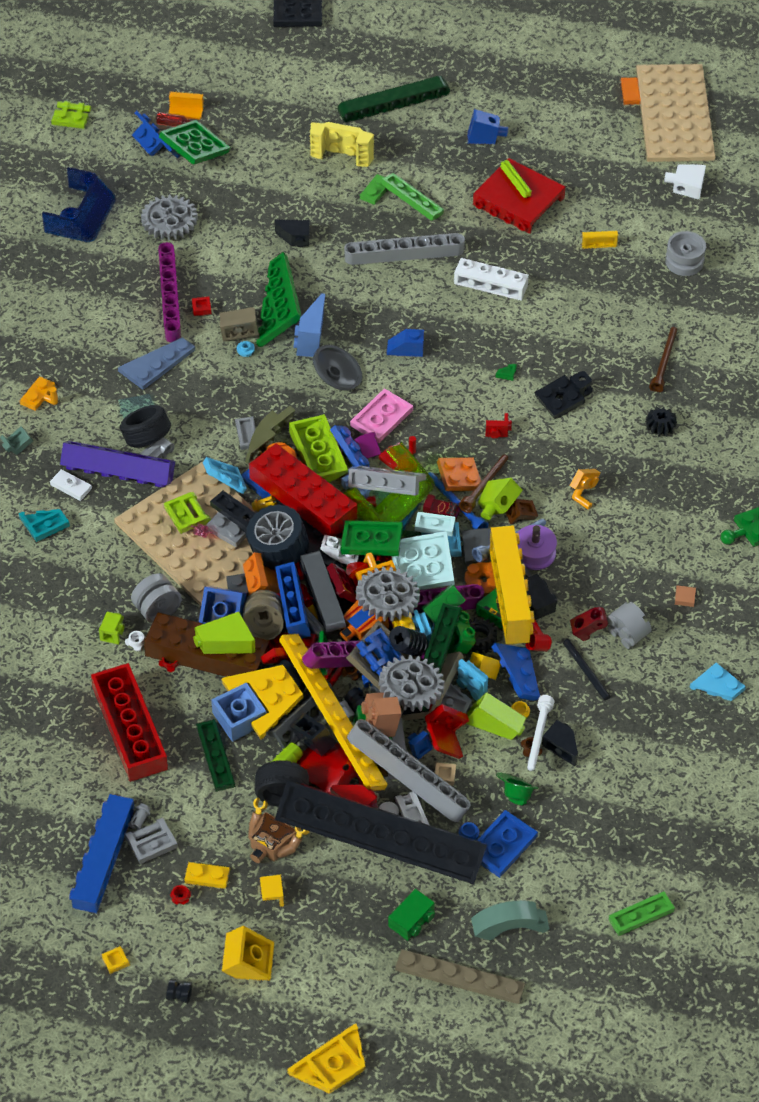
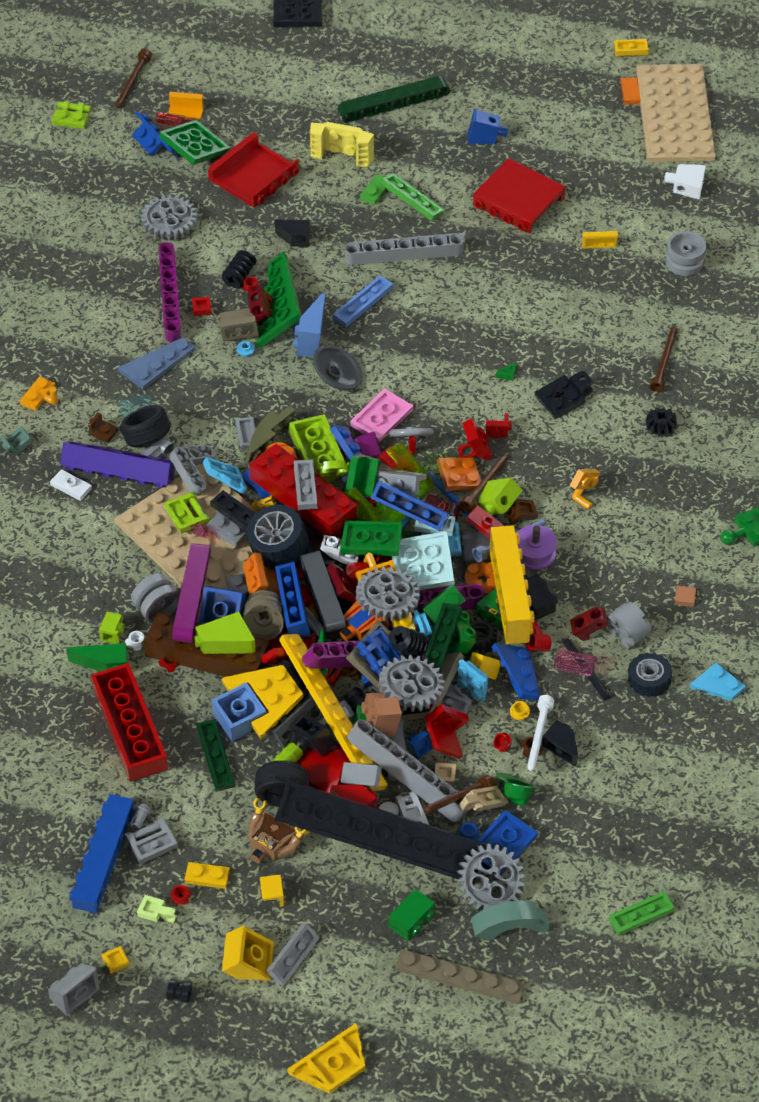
(44, 523): teal wing -> none
(74, 988): none -> light grey slope
(88, 219): clear blue windscreen -> none
(98, 656): none -> green slope
(101, 429): none -> reddish brown bracket
(143, 56): none -> reddish brown piece
(153, 908): none -> yellowish green plate
(184, 460): none -> light grey beam
(191, 593): none -> magenta beam
(238, 268): none -> black piece
(250, 284): none -> red plate
(252, 171): none -> red panel
(260, 306): none -> dark red leg
(293, 954): none -> light grey plate
(305, 484): none -> light grey plate
(332, 467): none -> lime plate
(361, 774): none -> light grey tile
(362, 301): none -> medium blue plate
(363, 474): none -> green panel
(407, 343): blue slope -> none
(410, 505): none -> blue brick
(411, 431): none -> light grey plate
(476, 440): none -> red piece
(482, 521): none -> red plate
(483, 782): none -> reddish brown piece
(483, 799): none -> tan hinge
(491, 279): white brick -> none
(496, 717): lime slope -> none
(498, 860): none -> light grey gear
(502, 741): none -> red plate
(516, 178): lime axle -> none
(587, 672): none -> clear pink tile
(631, 47): none -> yellow plate
(649, 674): none -> black wheel

